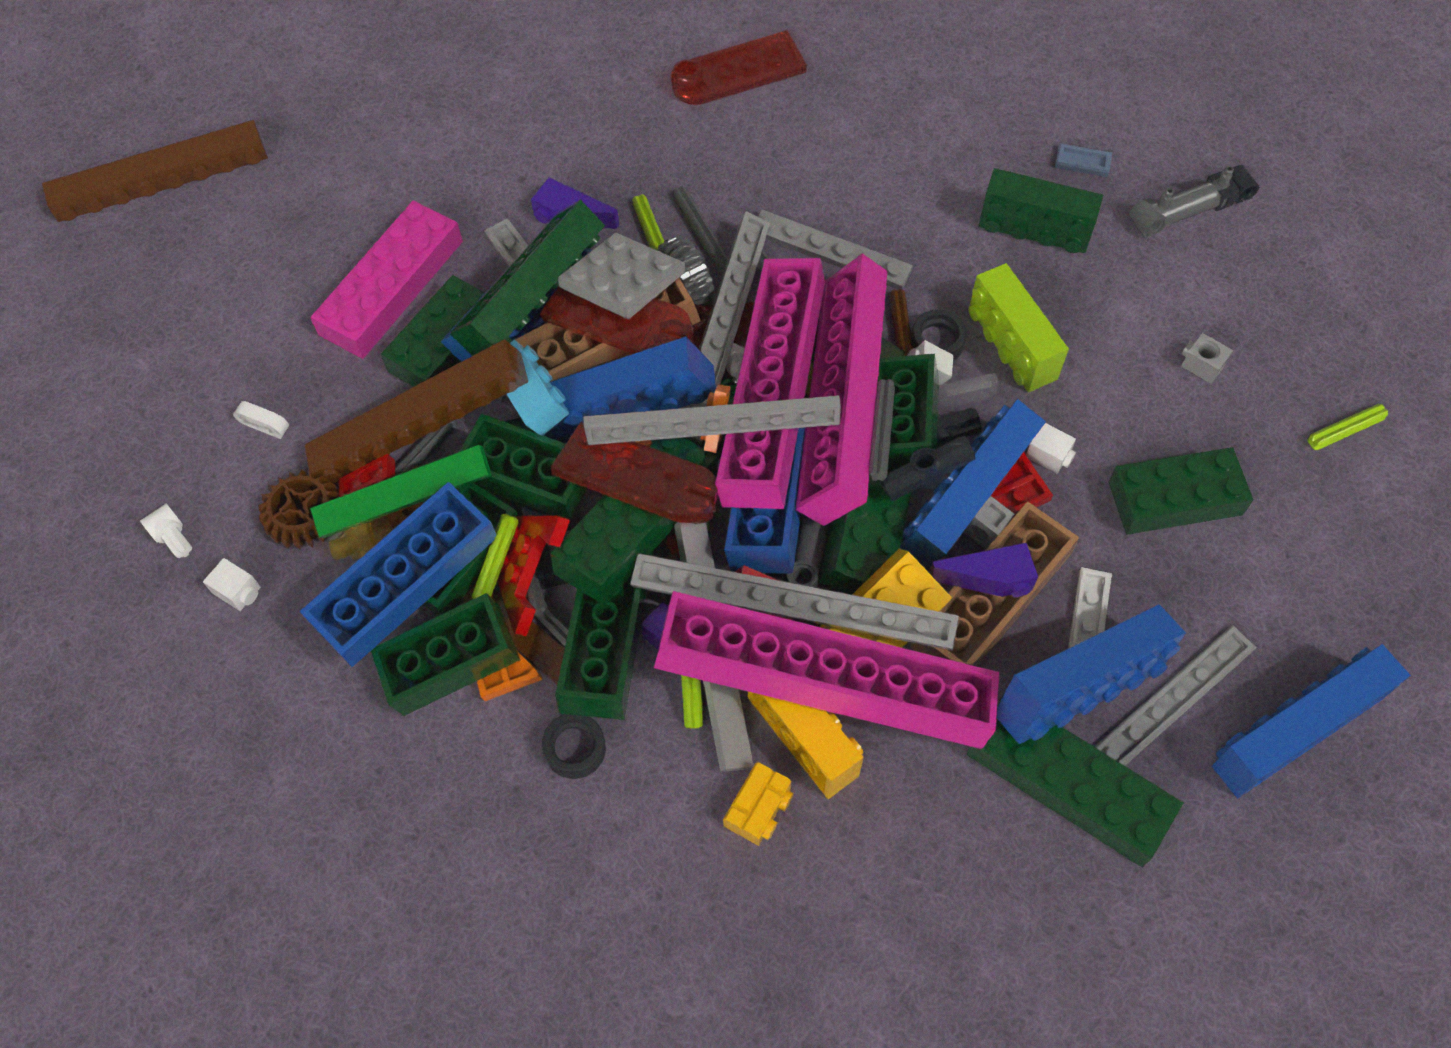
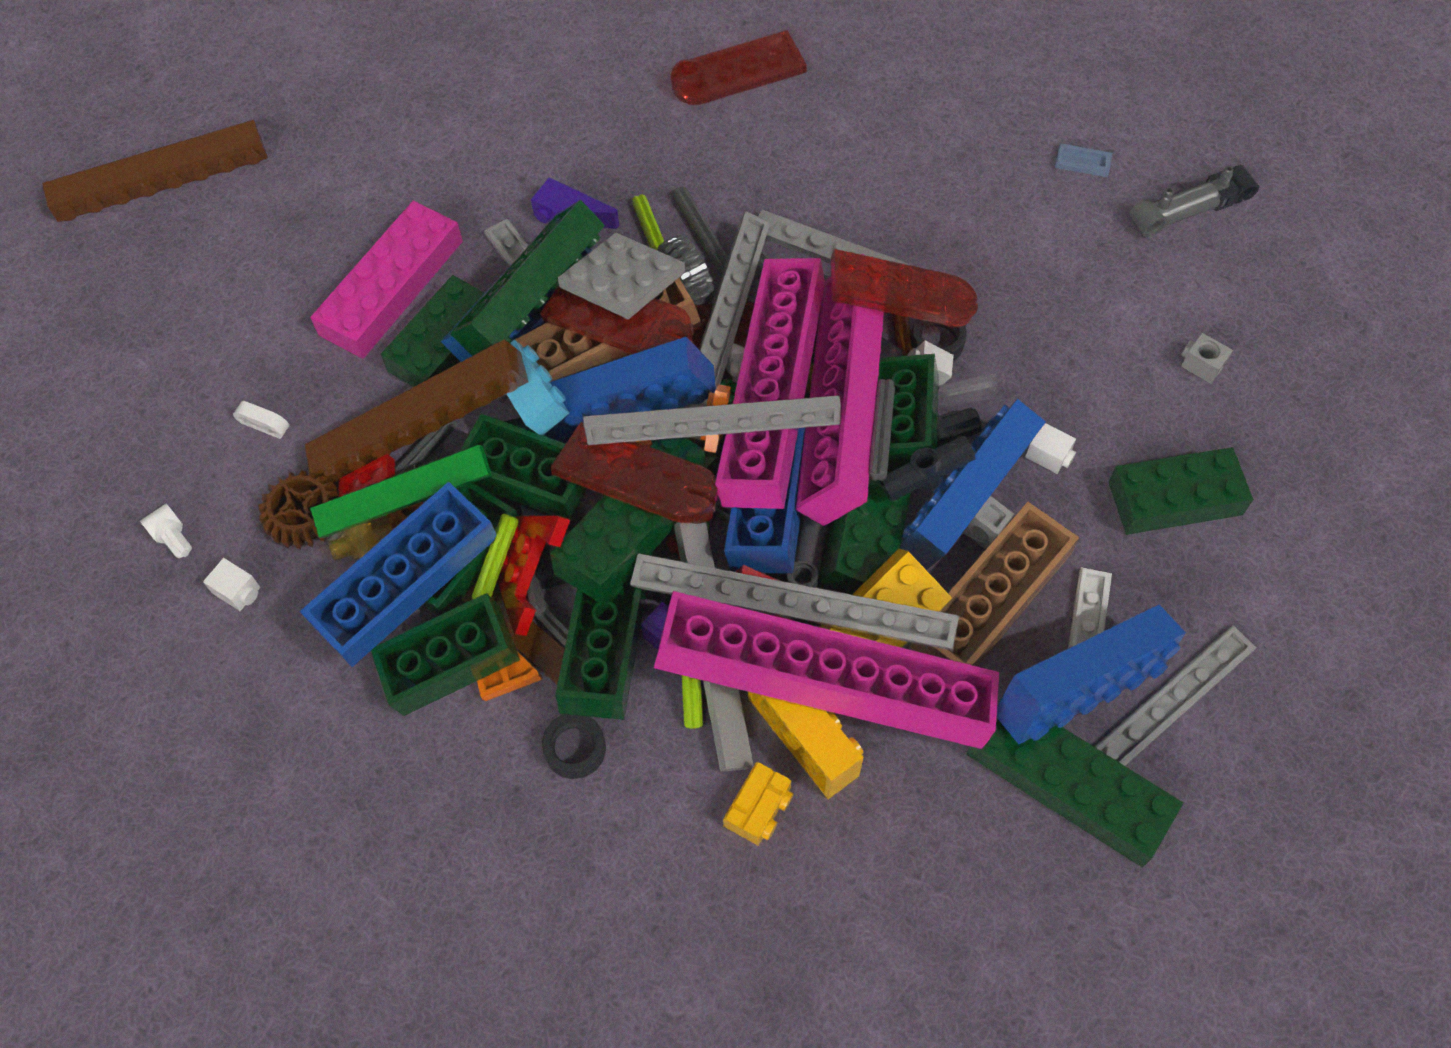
(901, 289): none -> clear red plate
(993, 571): dark purple slope -> none
(1017, 328): lime brick -> none
(1021, 486): red wing -> none
(1040, 211): dark green brick -> none
(1308, 719): blue brick -> none
(1347, 426): lime axle -> none

